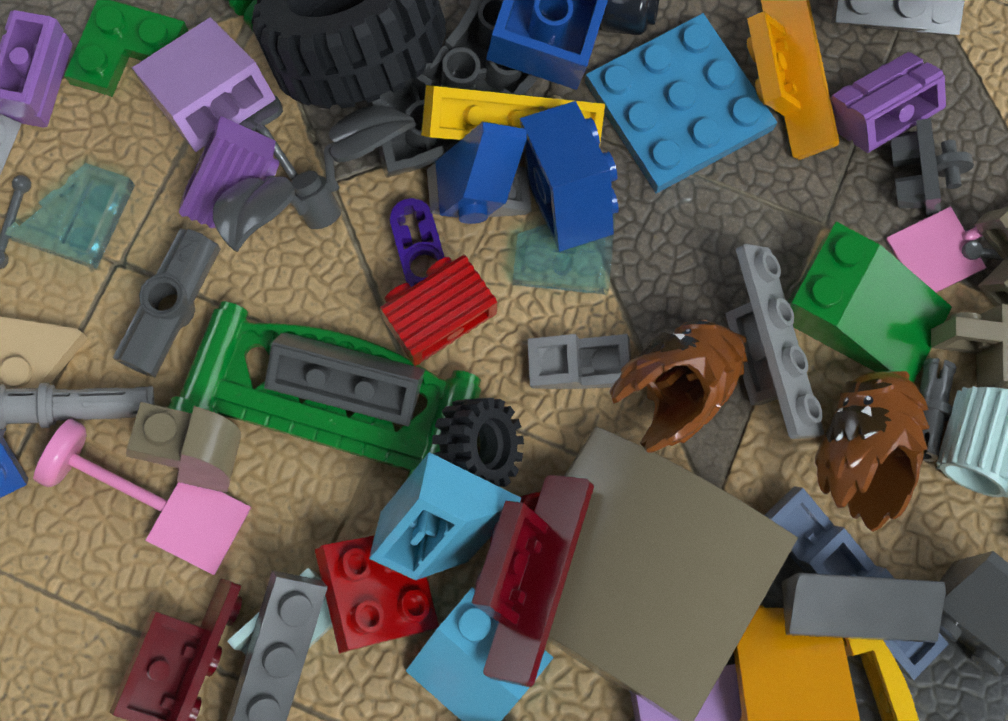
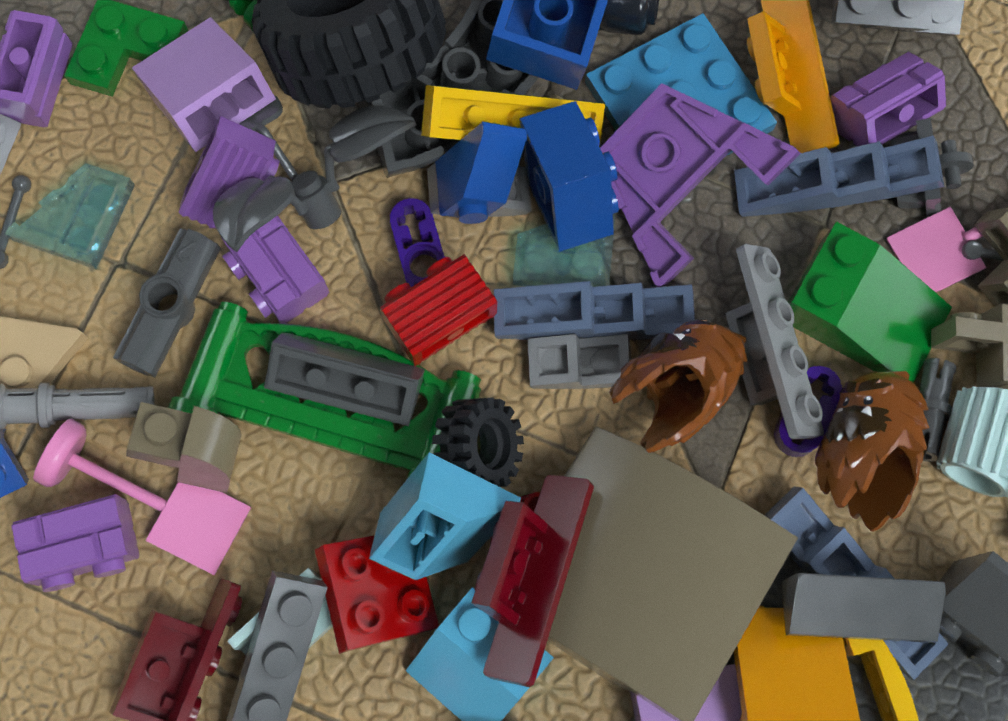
(74, 542): none -> medium lavender brick
(278, 270): none -> medium lavender brick
(591, 310): none -> sand blue slope
(666, 153): none -> medium lavender wing
(828, 404): none -> dark purple beam
(842, 178): none -> sand blue slope

